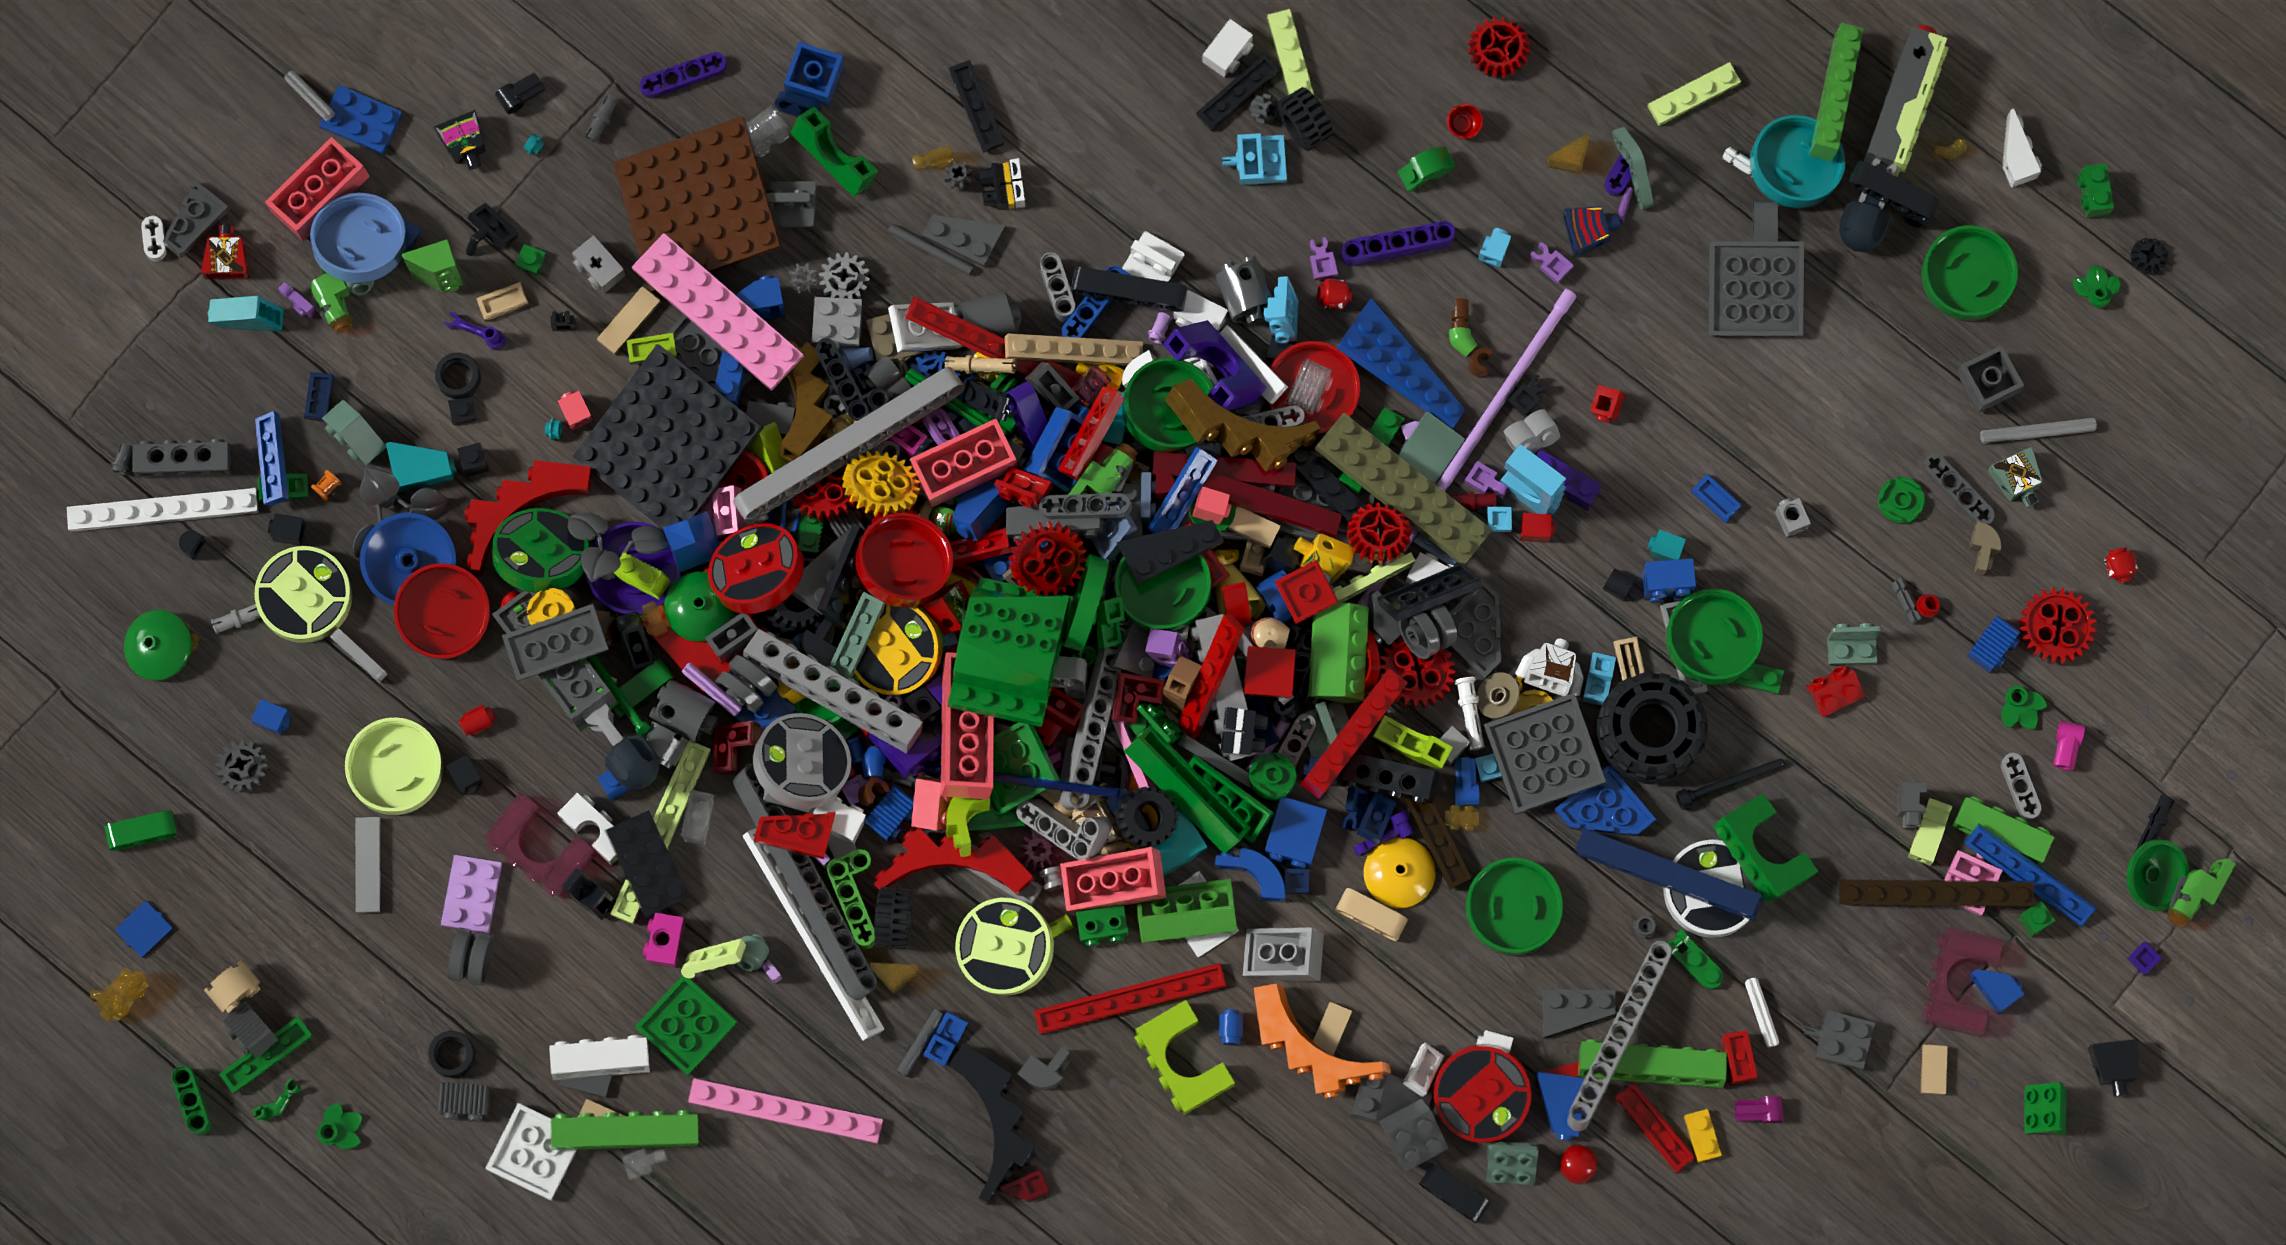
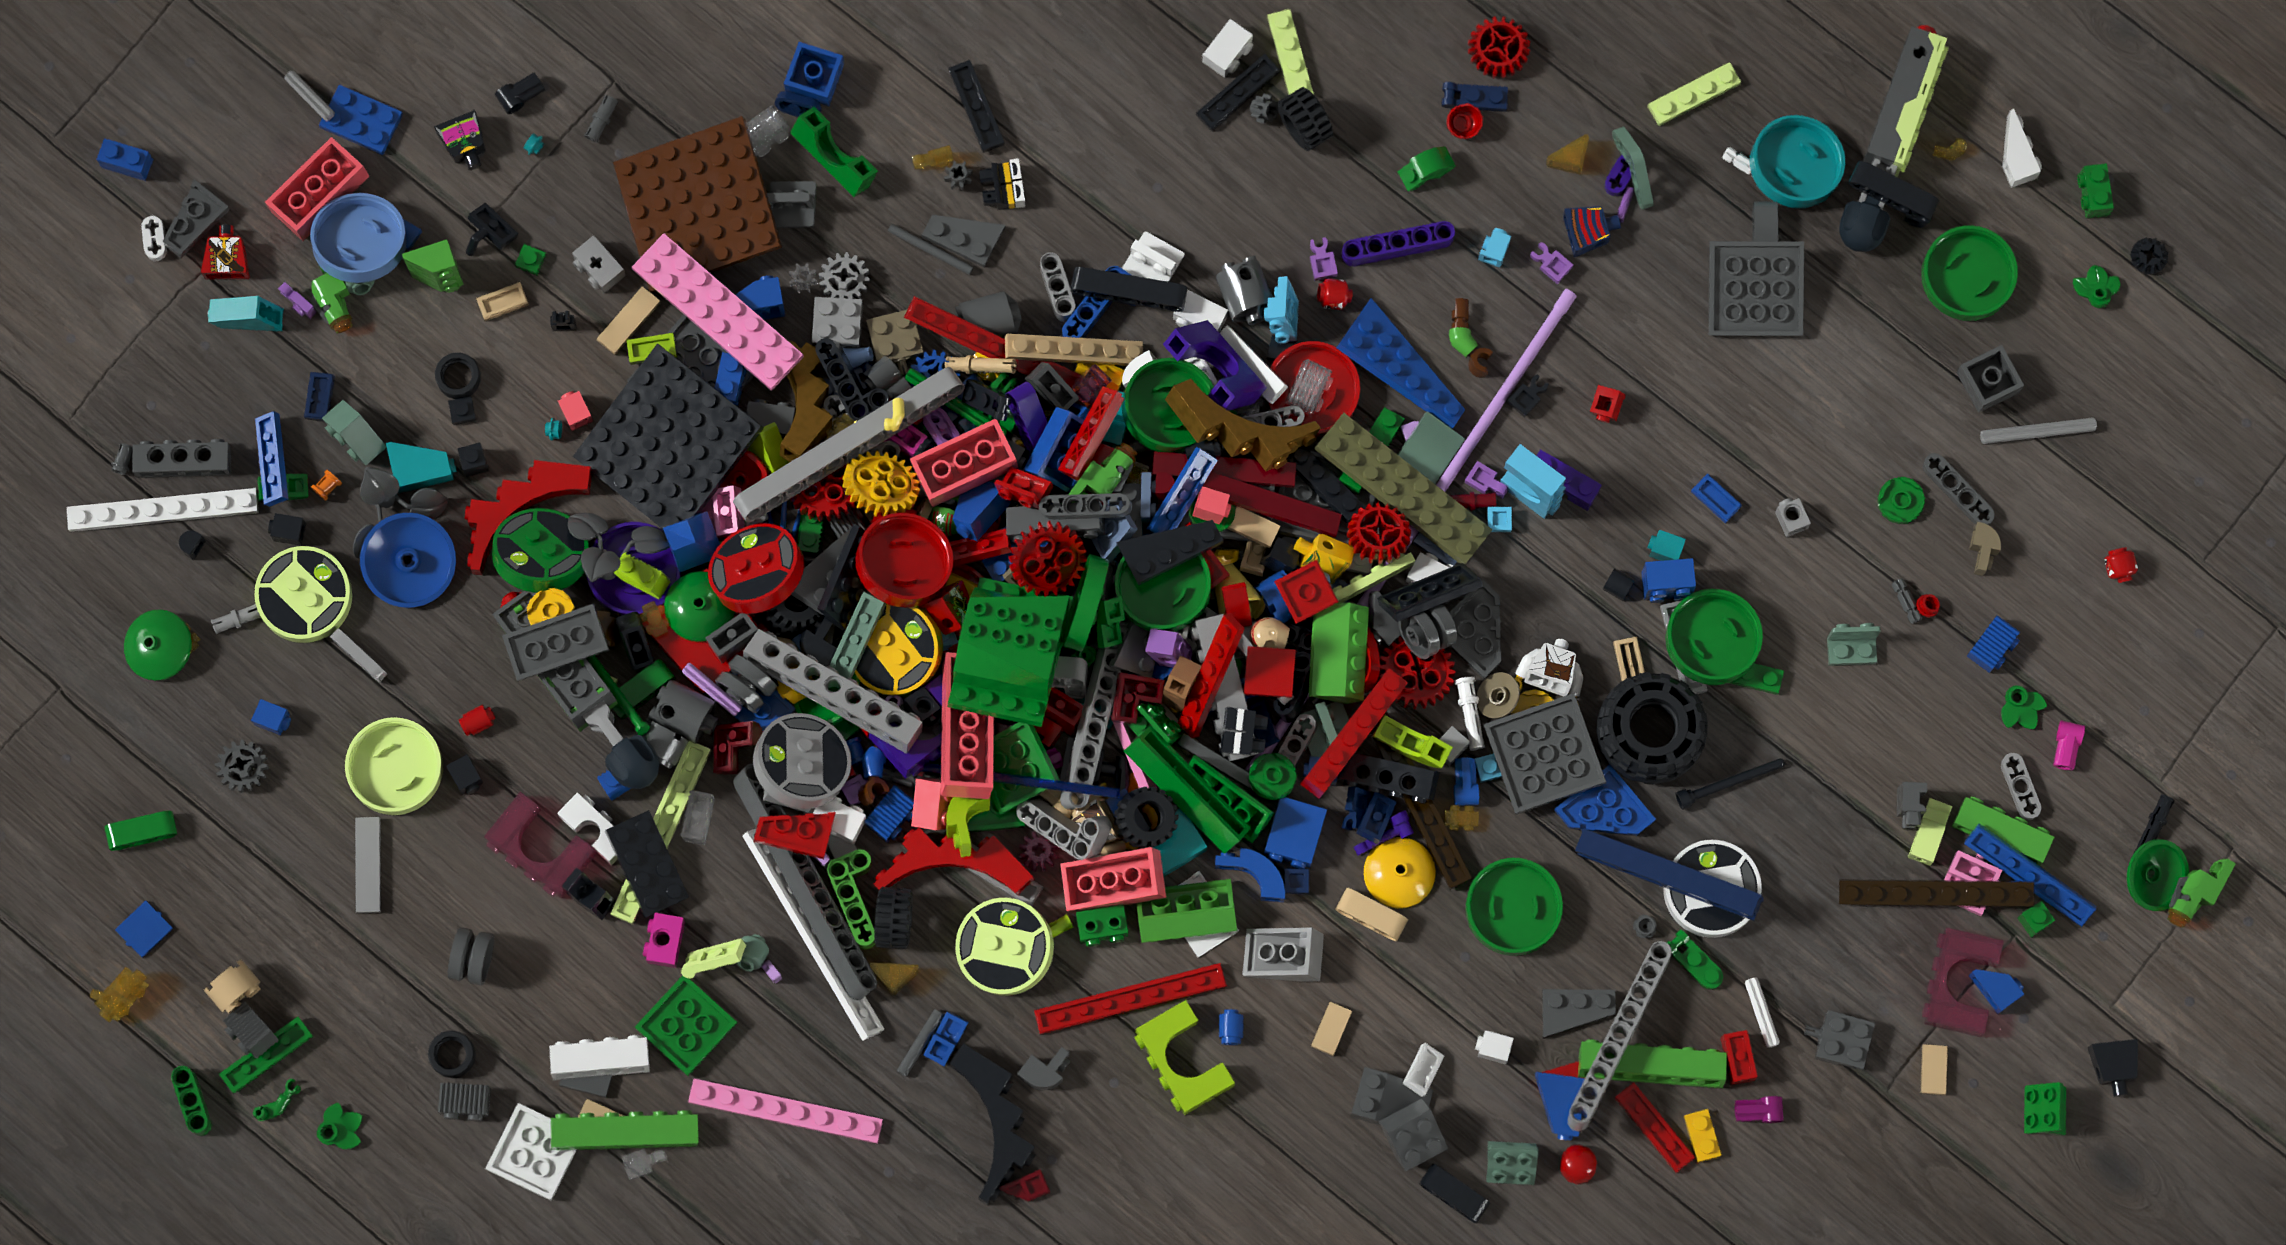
(124, 159): none -> blue brick
(441, 611): red piece -> none
(471, 894): lavender plate -> none
(492, 336): dark purple brick -> none
(681, 71): dark purple beam -> none
(898, 415): none -> light yellow arm
(914, 337): white tile -> none
(1052, 878): light grey wheel -> none
(1160, 327): lavender pin -> none
(1259, 159): medium azure plate -> none
(1281, 1029): orange arch -> none
(1481, 96): none -> dark blue plate
(1482, 1093): piece -> none
(1533, 433): light grey brick -> none
(1537, 527): red brick -> none
(1599, 678): medium azure slope -> none
(1769, 878): green arch -> none
(1835, 690): red bracket -> none
(1836, 92): bright green brick -> none
(2018, 476): torso -> none
(2035, 622): red gear -> none
(2144, 958): dark purple tile -> none

